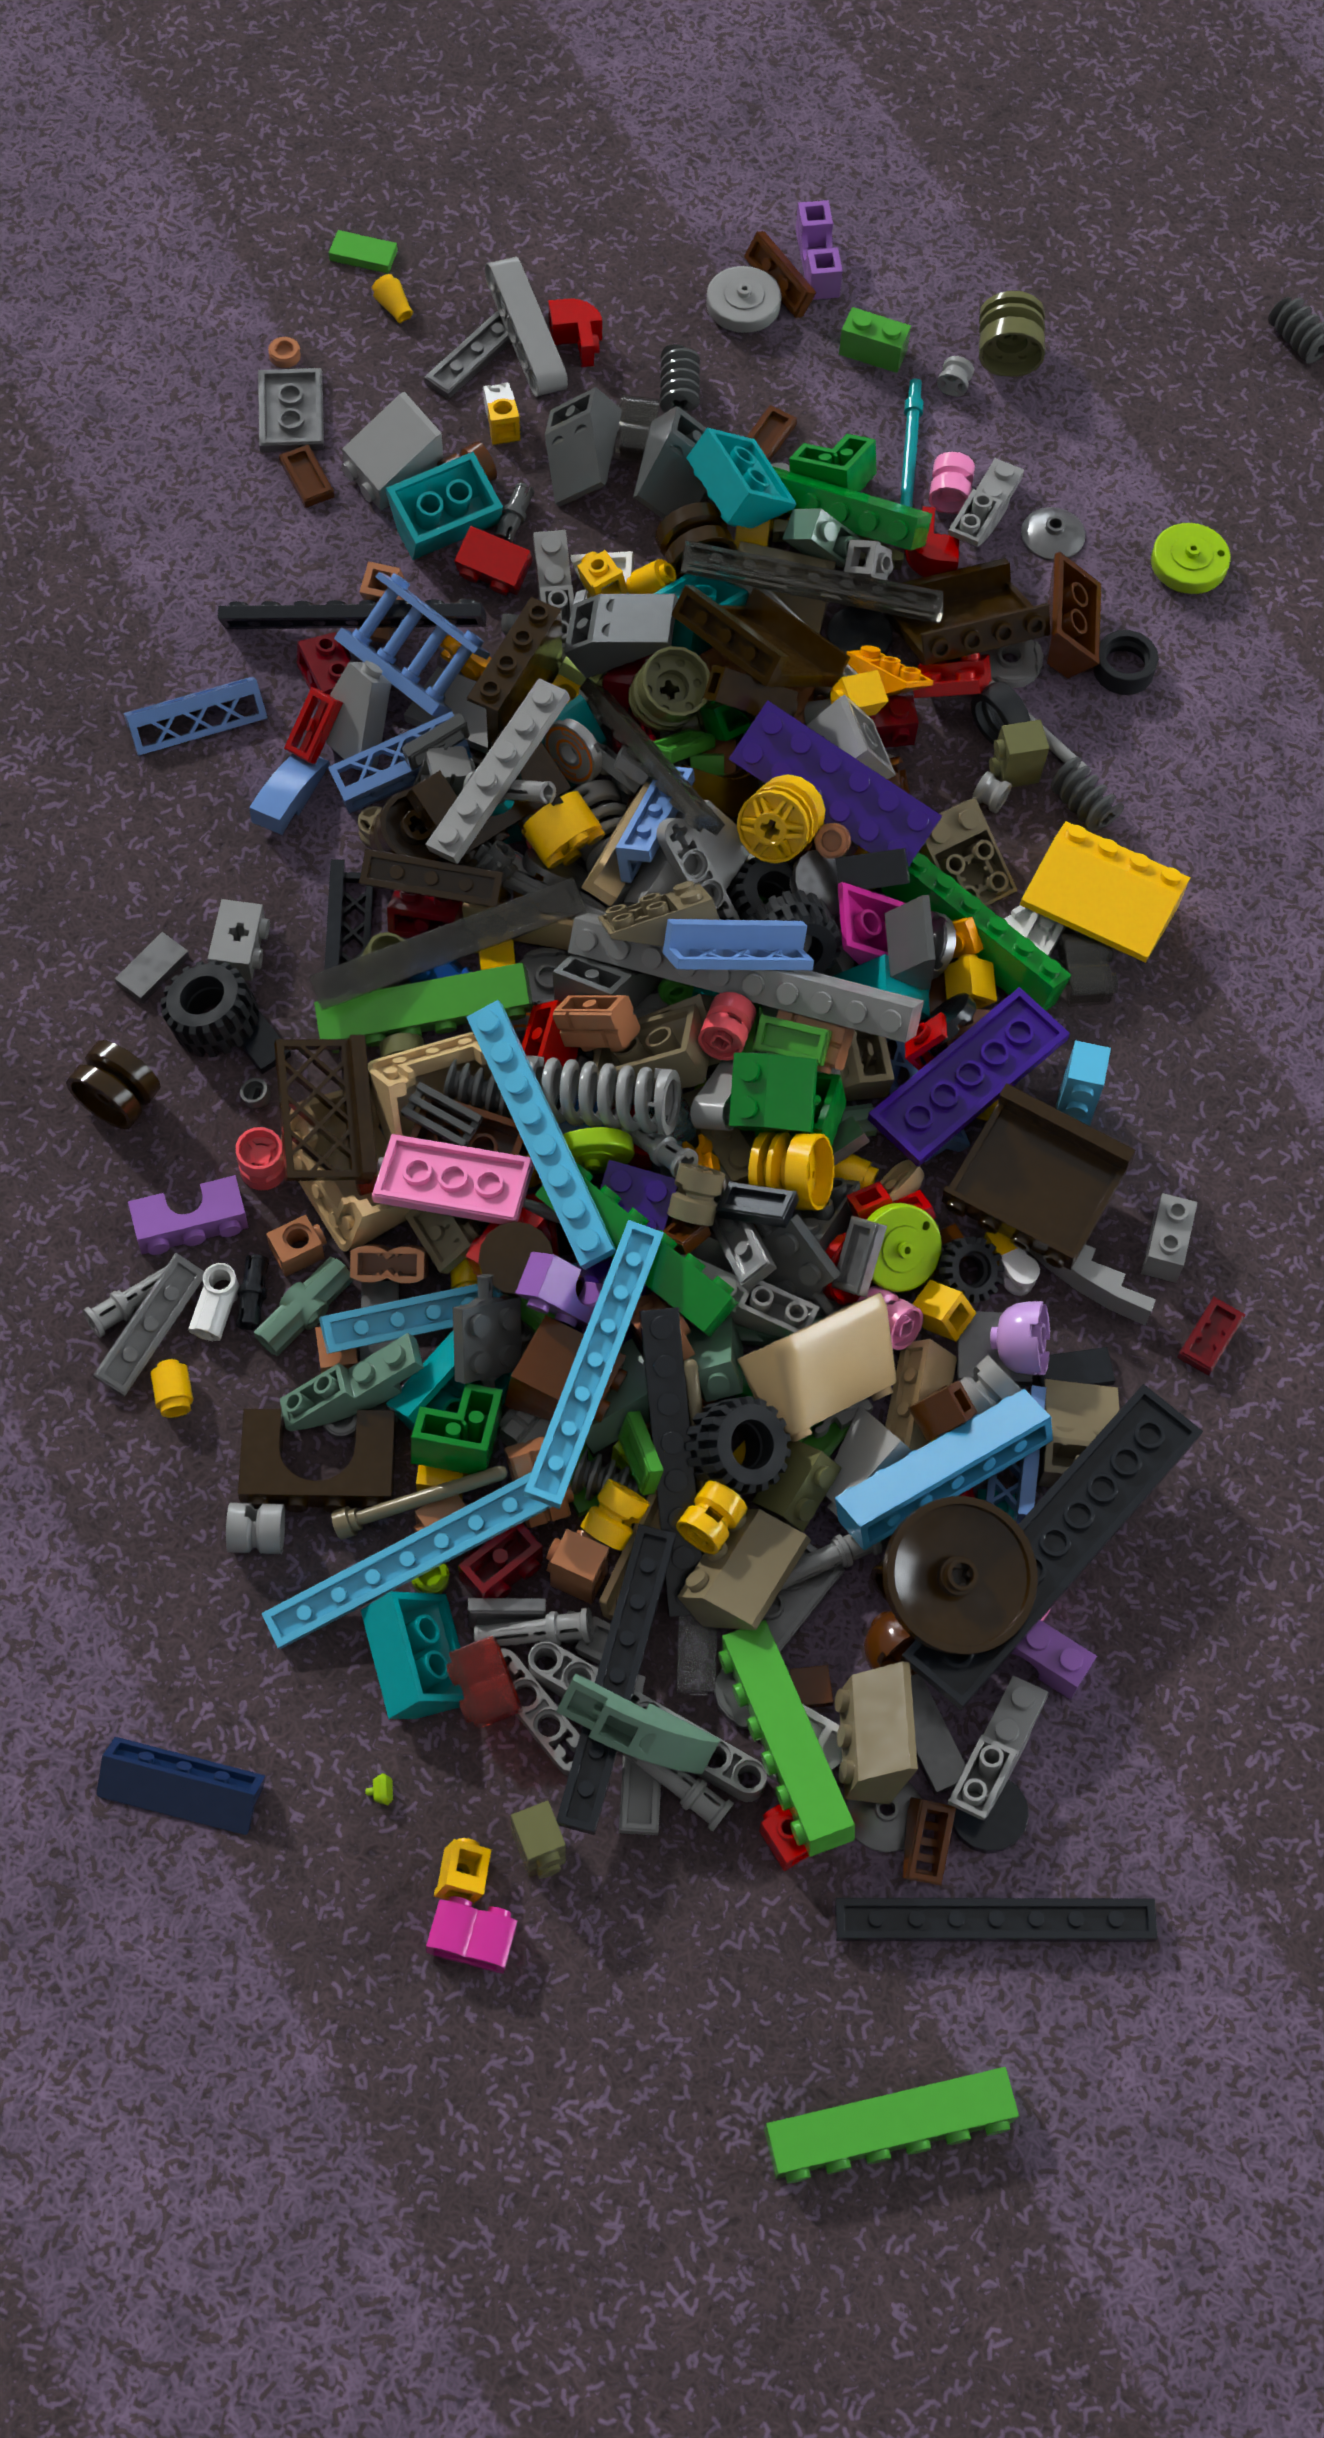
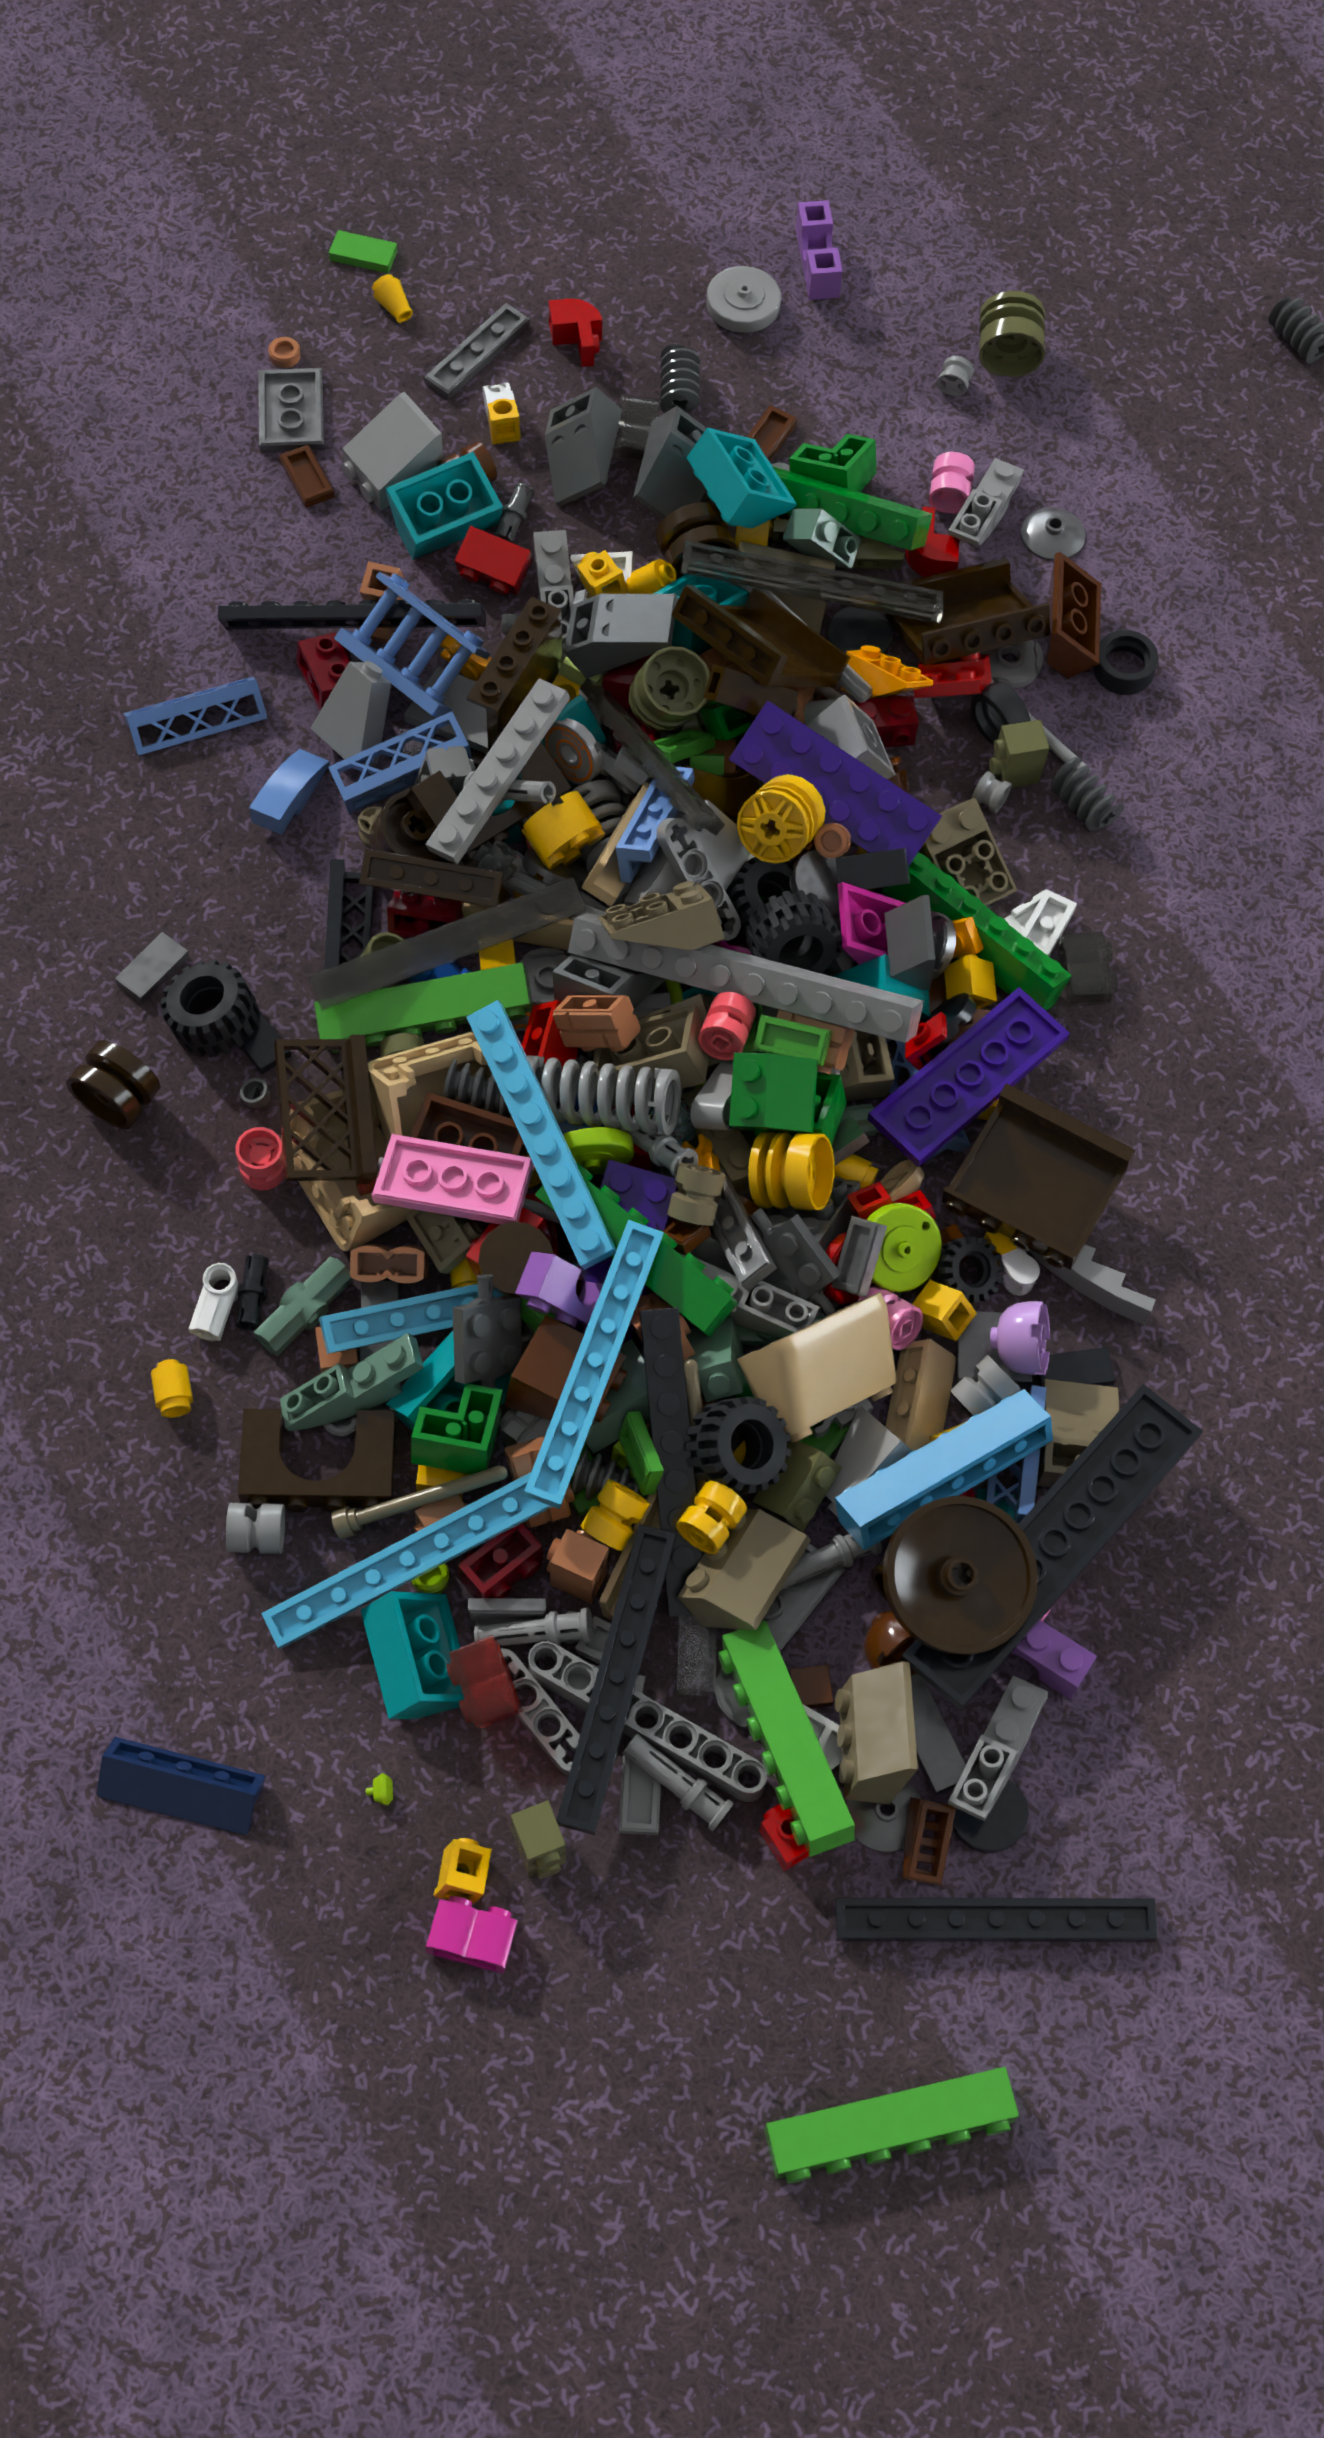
(119, 1305): light grey pin -> none
(149, 1325): flat silver tile -> none
(161, 1228): medium lavender arch -> none
(239, 935): light grey brick -> none
(295, 1259): nougat brick -> none
(317, 727): red tile -> none
(416, 1100): dark grey tile -> none
(444, 735): dark grey tile -> none
(526, 326): light grey beam -> none
(637, 1731): sand green slope -> none
(674, 992): bright green plate -> none
(736, 945): medium blue fence -> none
(757, 1204): black tile -> none
(795, 290): reddish brown tile -> none
(863, 689): yellow brick -> none
(874, 339): bright green brick -> none
(877, 562): light grey brick -> none
(913, 411): teal bar -> none
(943, 1410): reddish brown brick -> none
(1083, 1081): medium azure brick -> none
(1105, 891): yellow slope -> none
(1169, 1237): light grey brick -> none
(1190, 558): lime wheel -> none
(1211, 1336): dark red plate -> none

